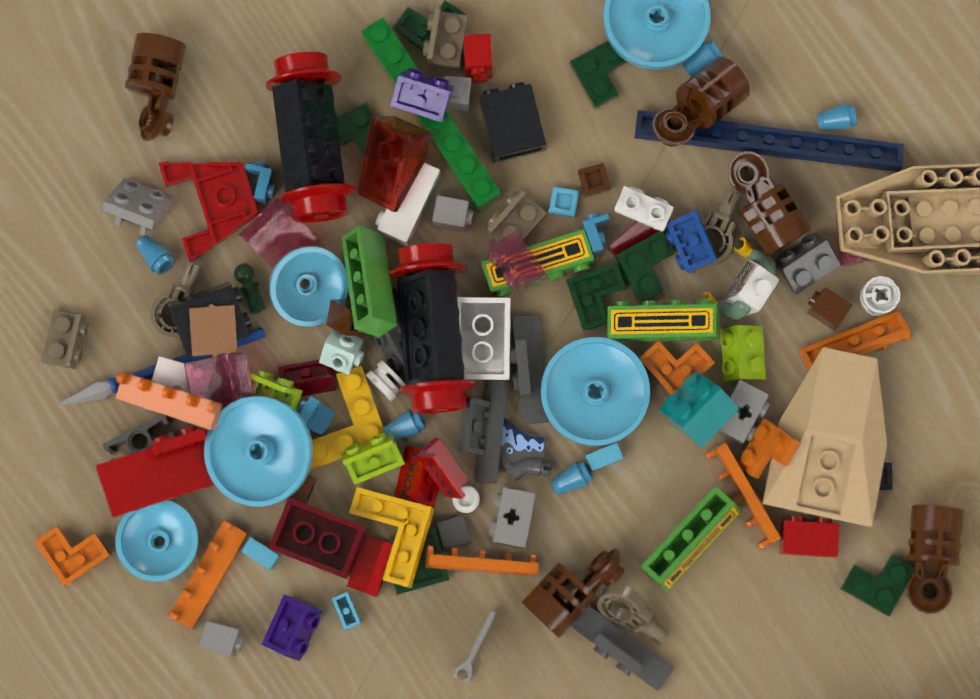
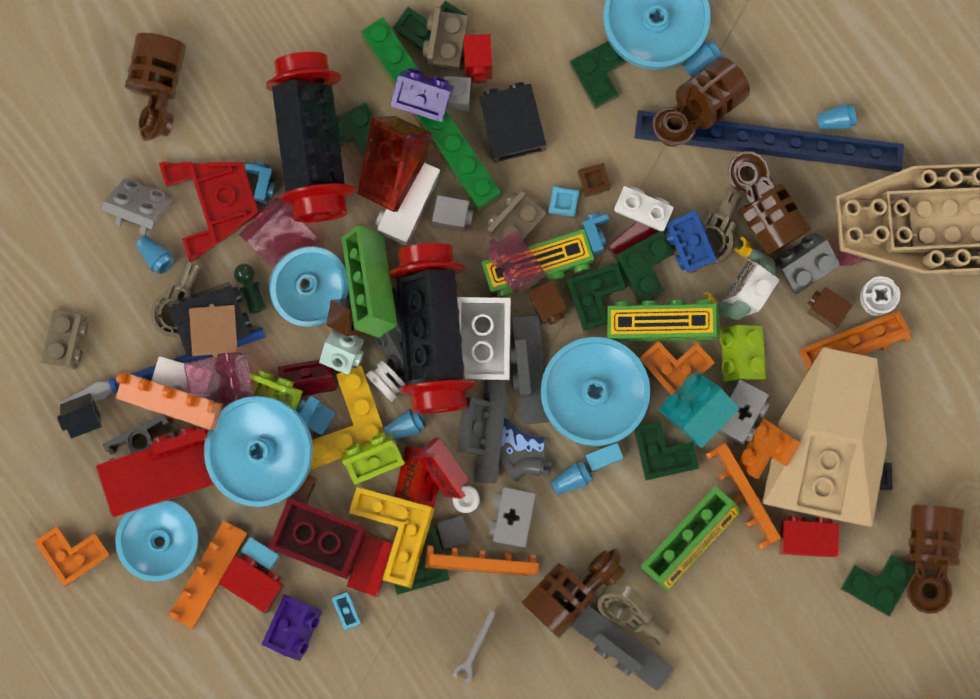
(79, 416): none -> black brick
(221, 638): light grey brick -> none
(252, 584): none -> red brick
(547, 303): none -> reddish brown brick
(657, 459): none -> dark green plate

